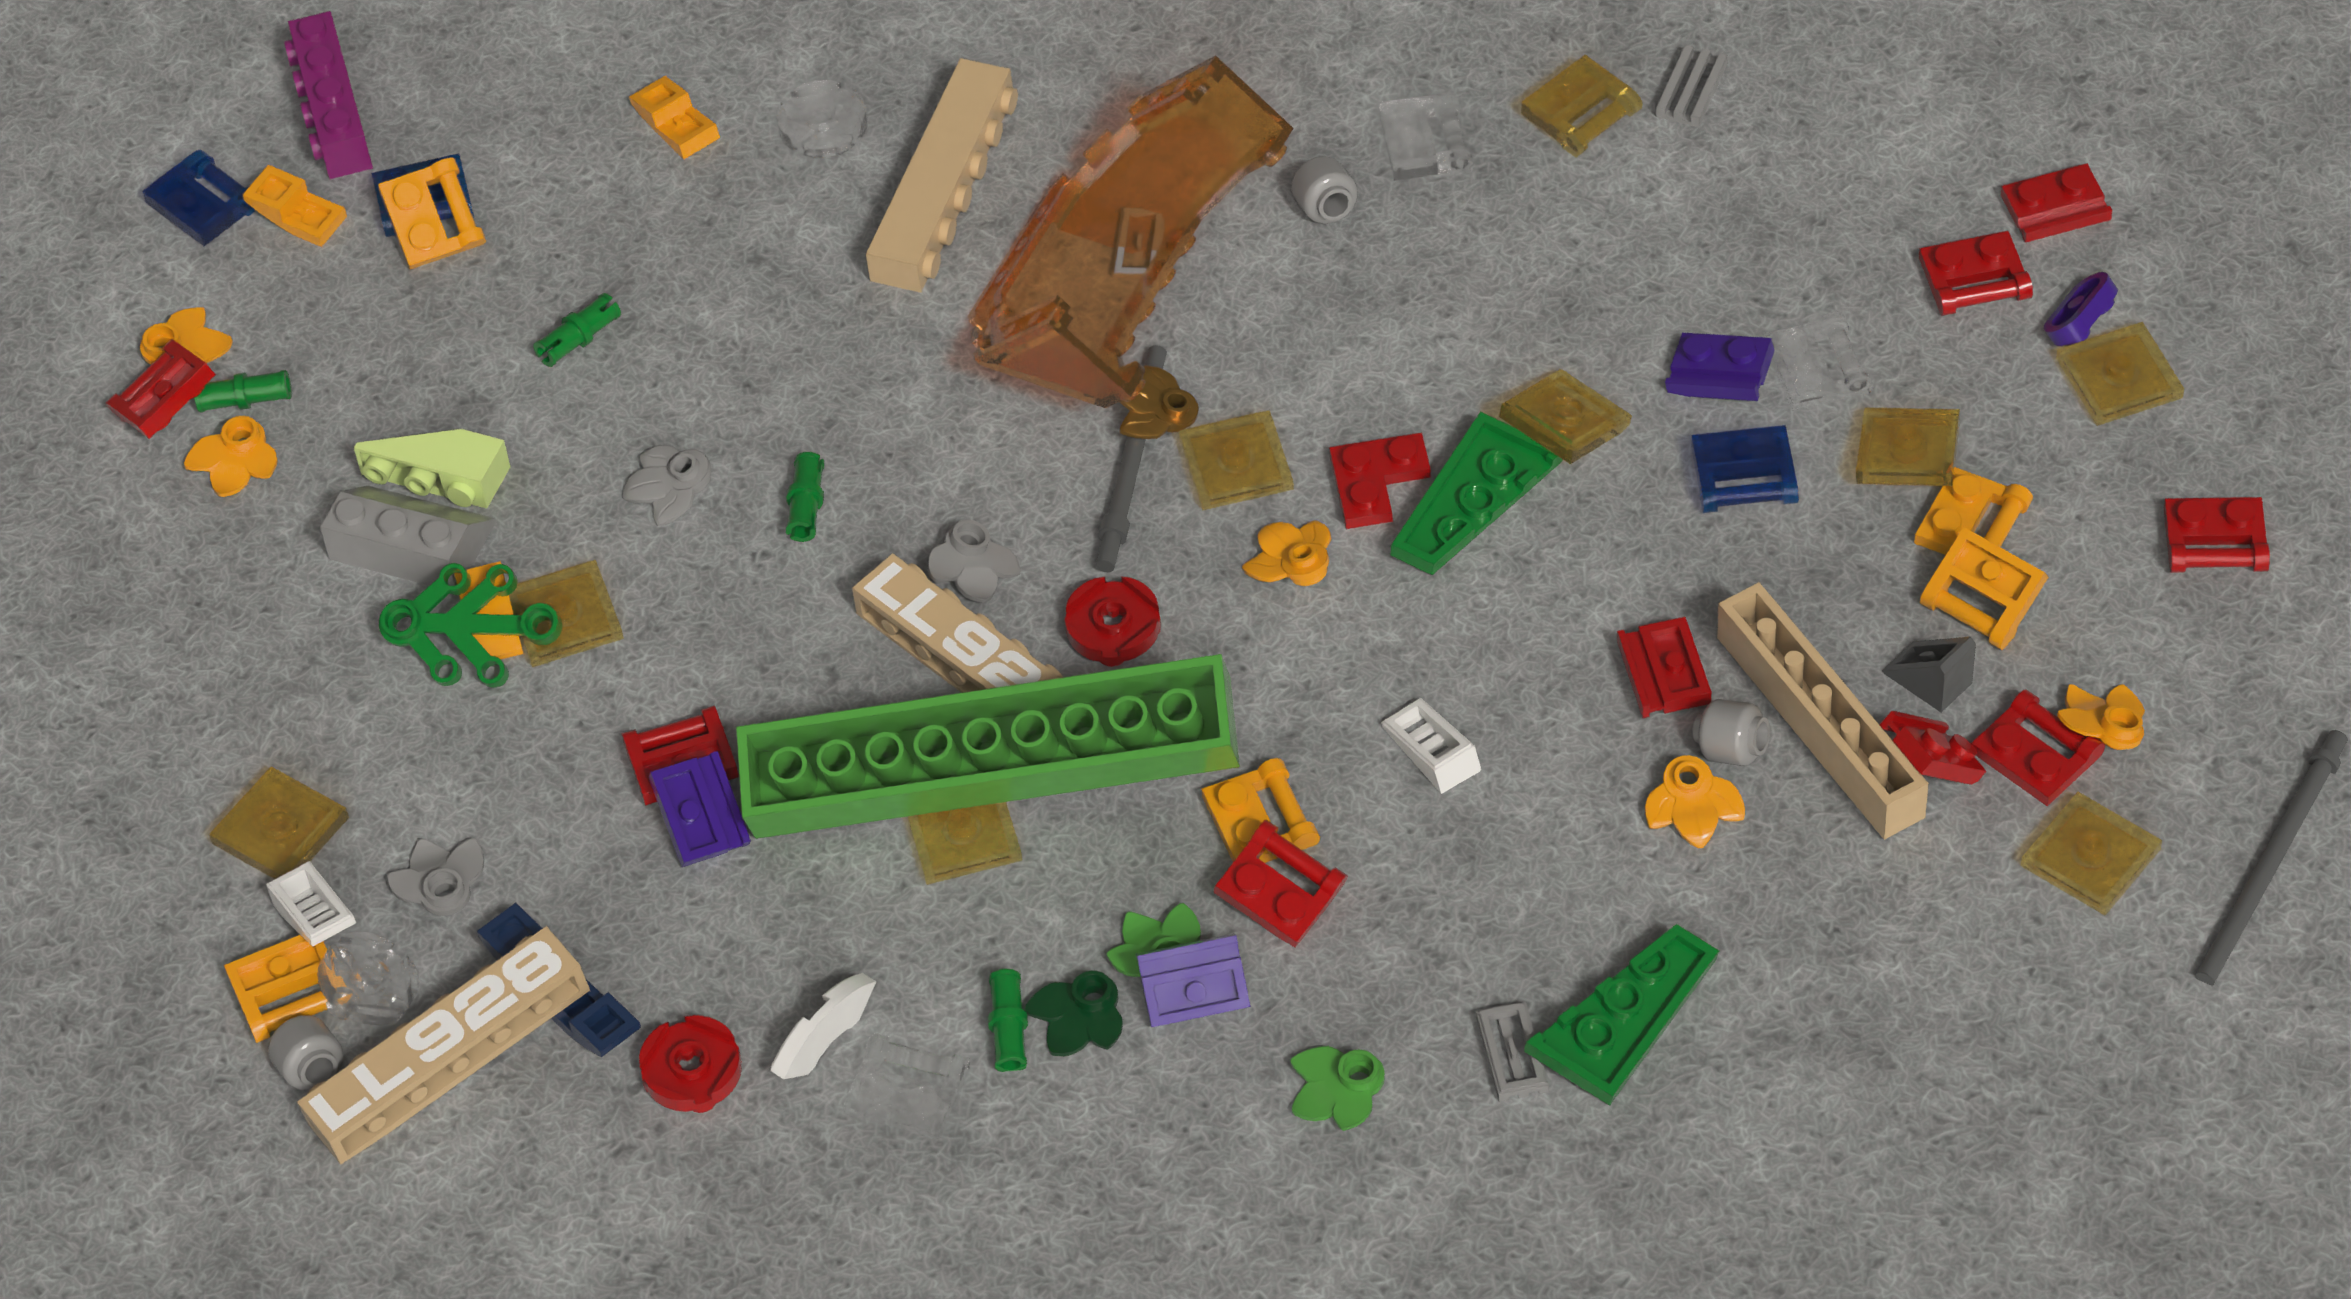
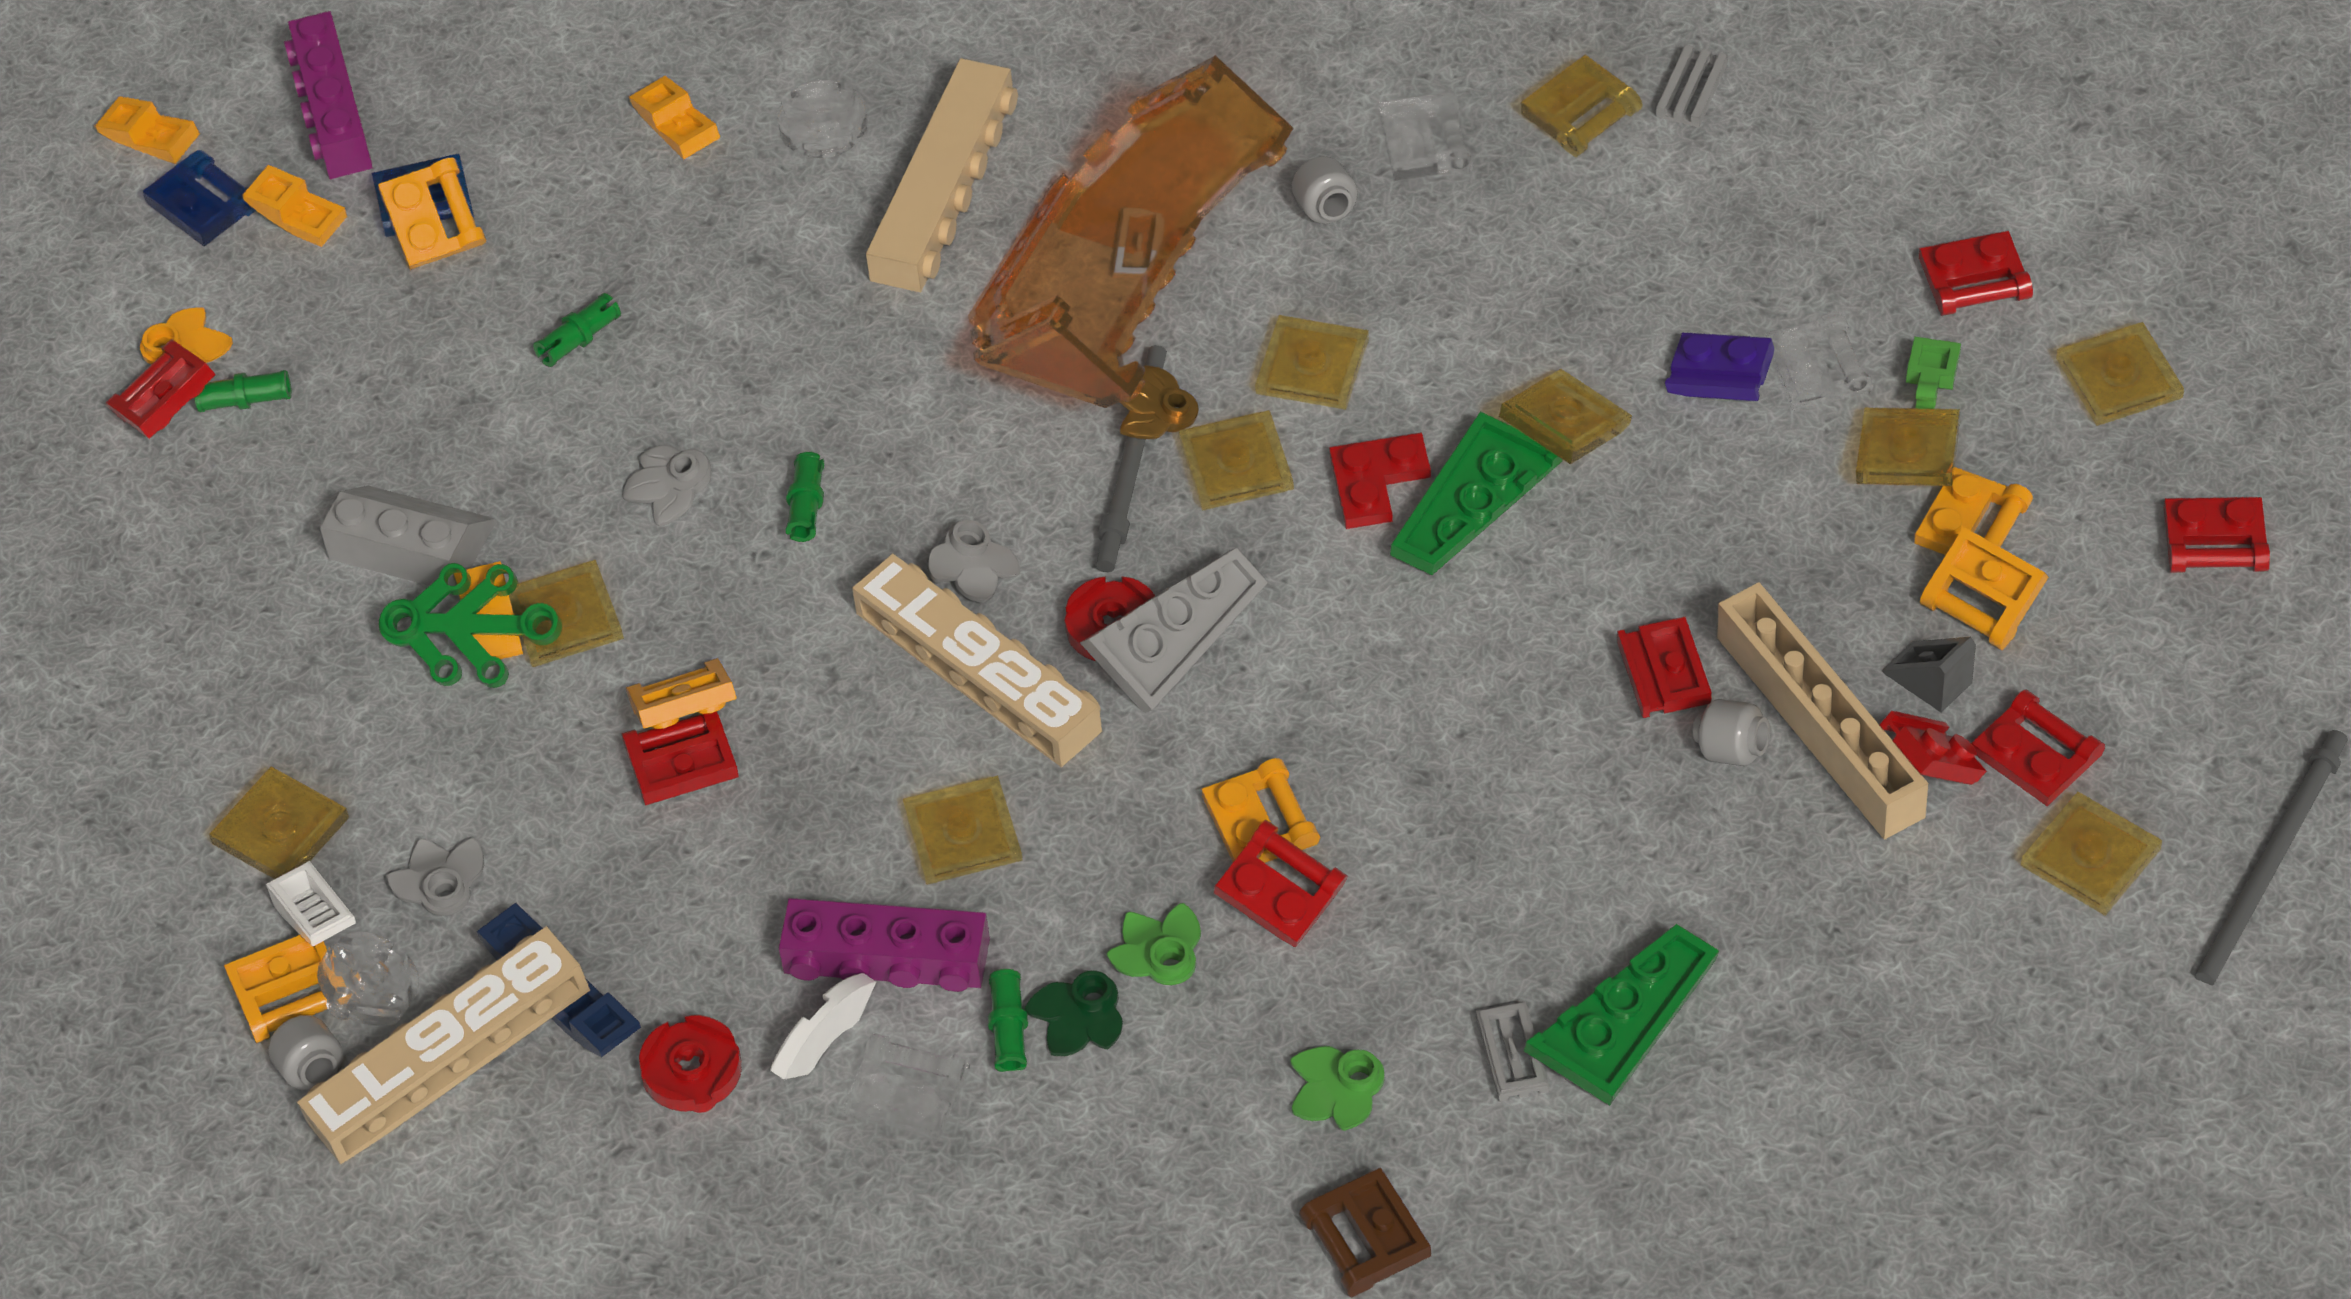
(143, 129): none -> light orange slope
(233, 461): light orange plate -> none
(443, 463): yellowish green slope -> none
(696, 691): none -> light orange plate
(699, 809): dark purple plate -> none
(885, 943): none -> magenta brick
(987, 746): bright green brick -> none
(1171, 631): none -> light grey wing
(1193, 980): plate -> none
(1291, 553): light orange plate -> none
(1312, 362): none -> clear yellow plate
(1380, 1223): none -> reddish brown plate
(1447, 767): white slope -> none
(1695, 806): light orange plate -> none
(1744, 456): clear blue plate -> none
(1932, 367): none -> bright green plate
(2056, 202): red plate -> none
(2081, 309): dark purple plate -> none
(2112, 719): light orange plate -> none

